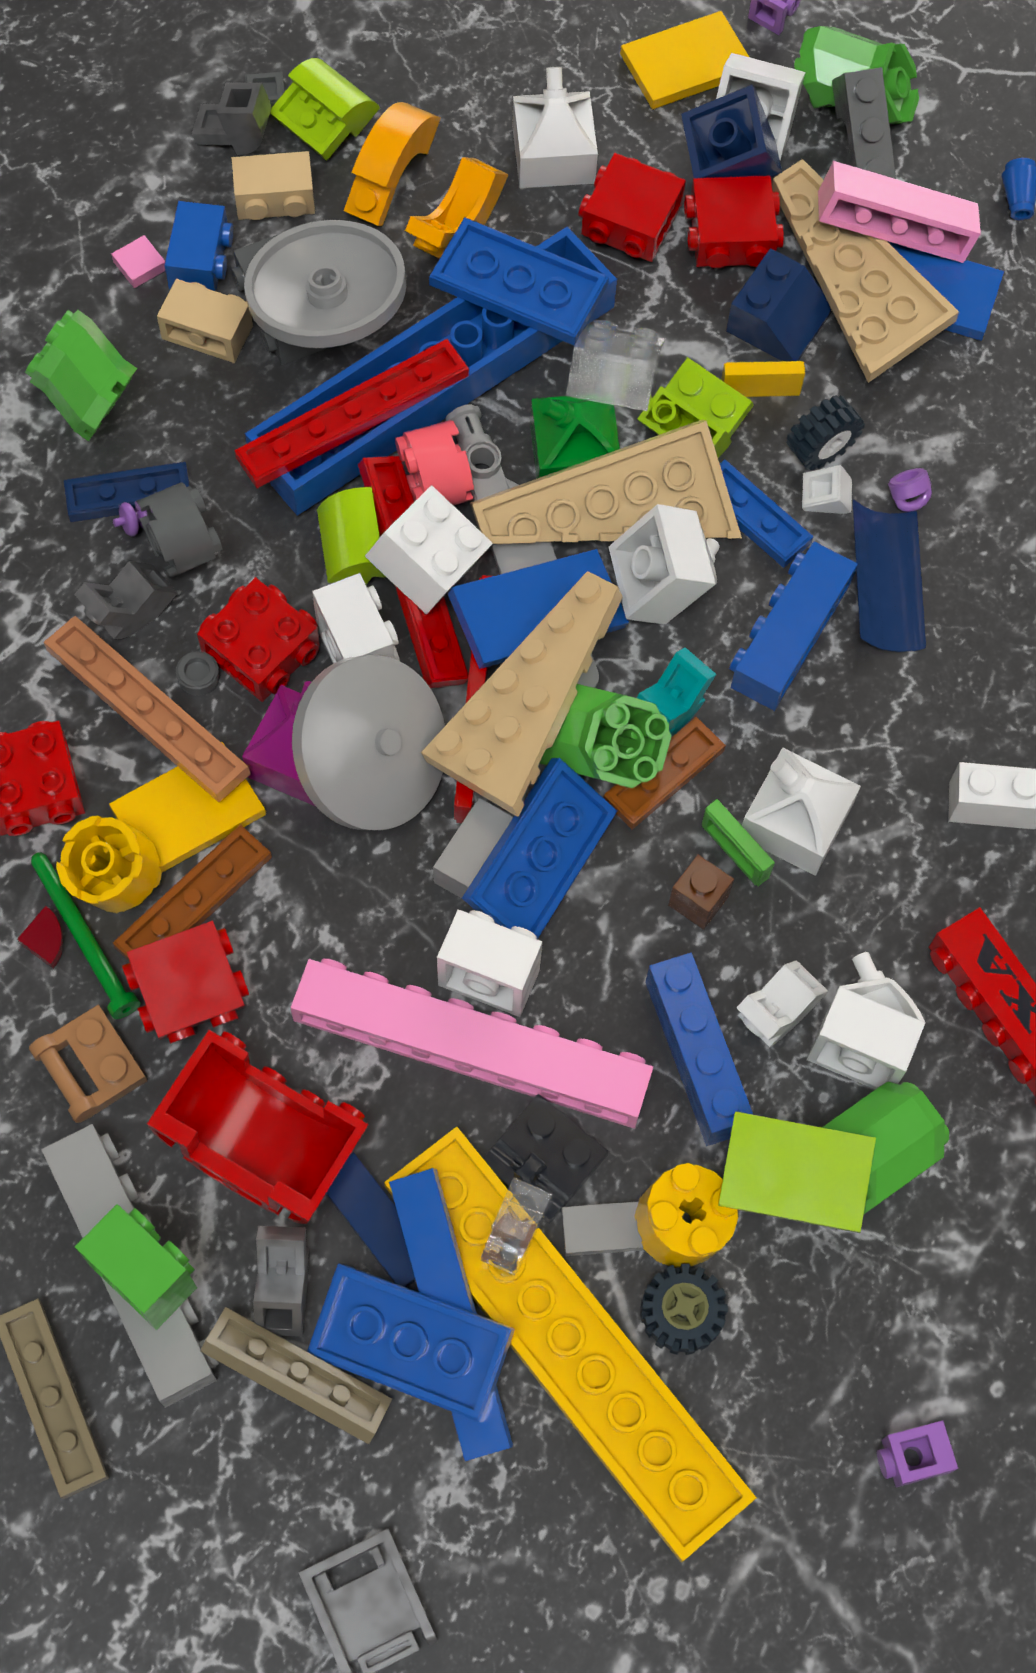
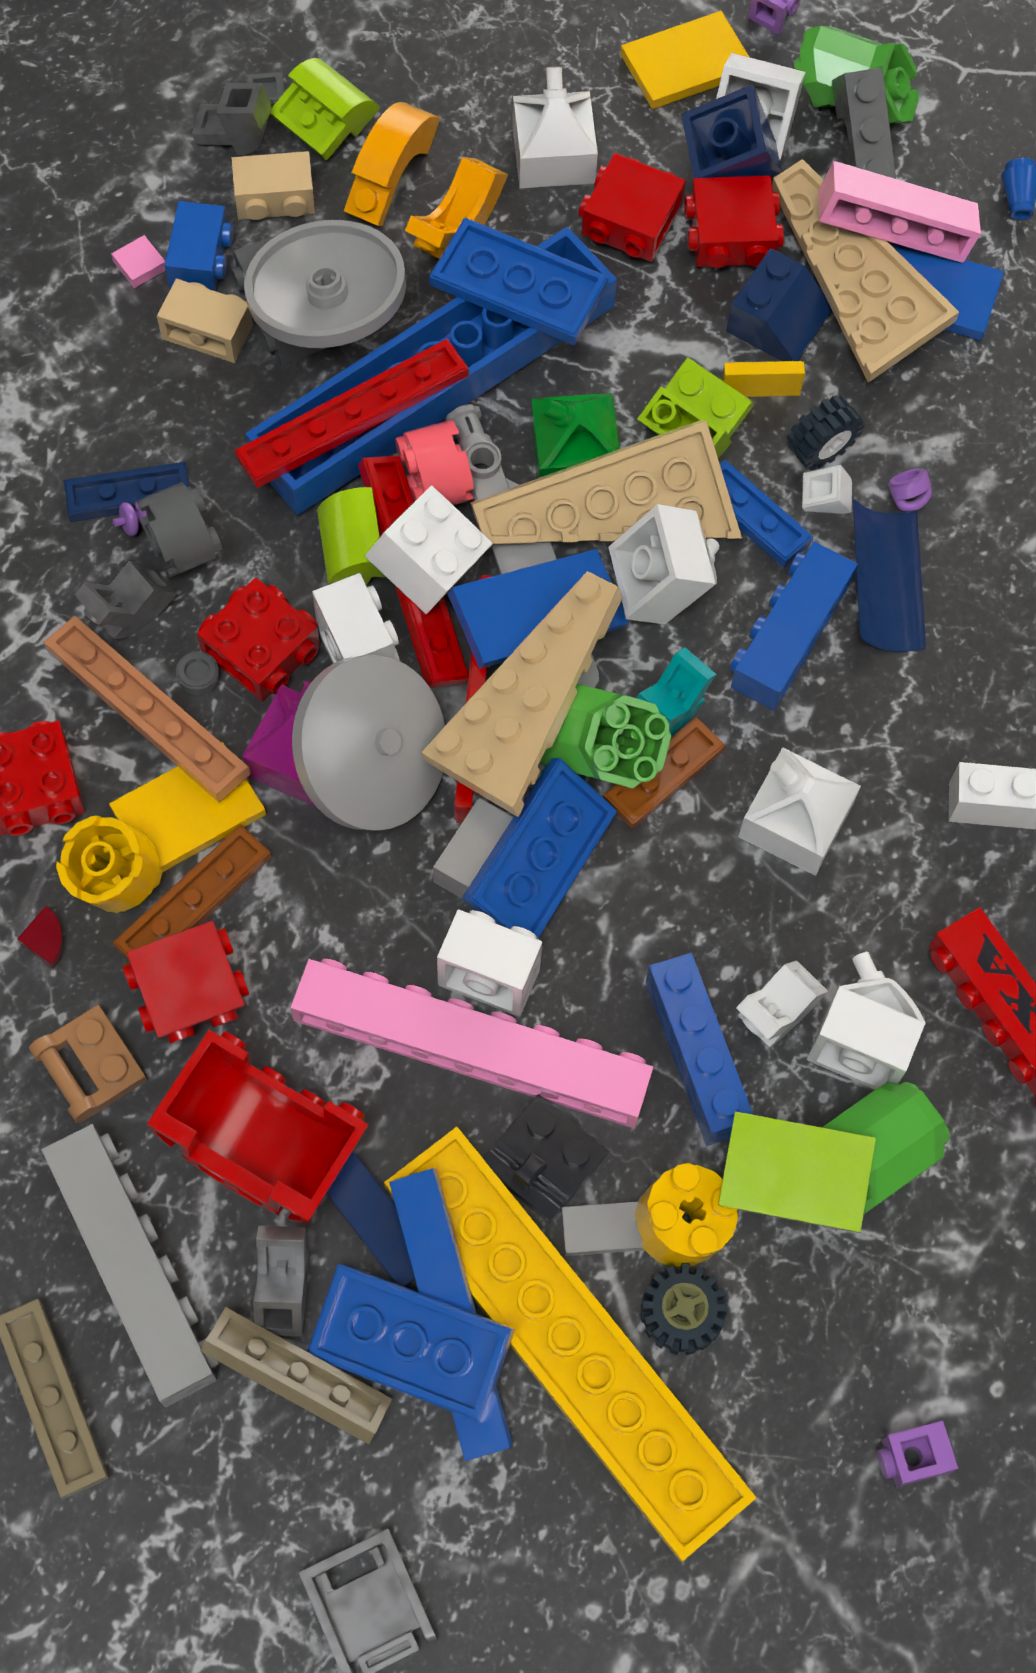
(80, 372): bright green brick -> none
(122, 1002): green bar -> none
(131, 1260): bright green brick -> none
(516, 1226): clear leg -> none
(615, 365): clear brick -> none
(700, 891): reddish brown brick -> none
(737, 843): bright green tile -> none

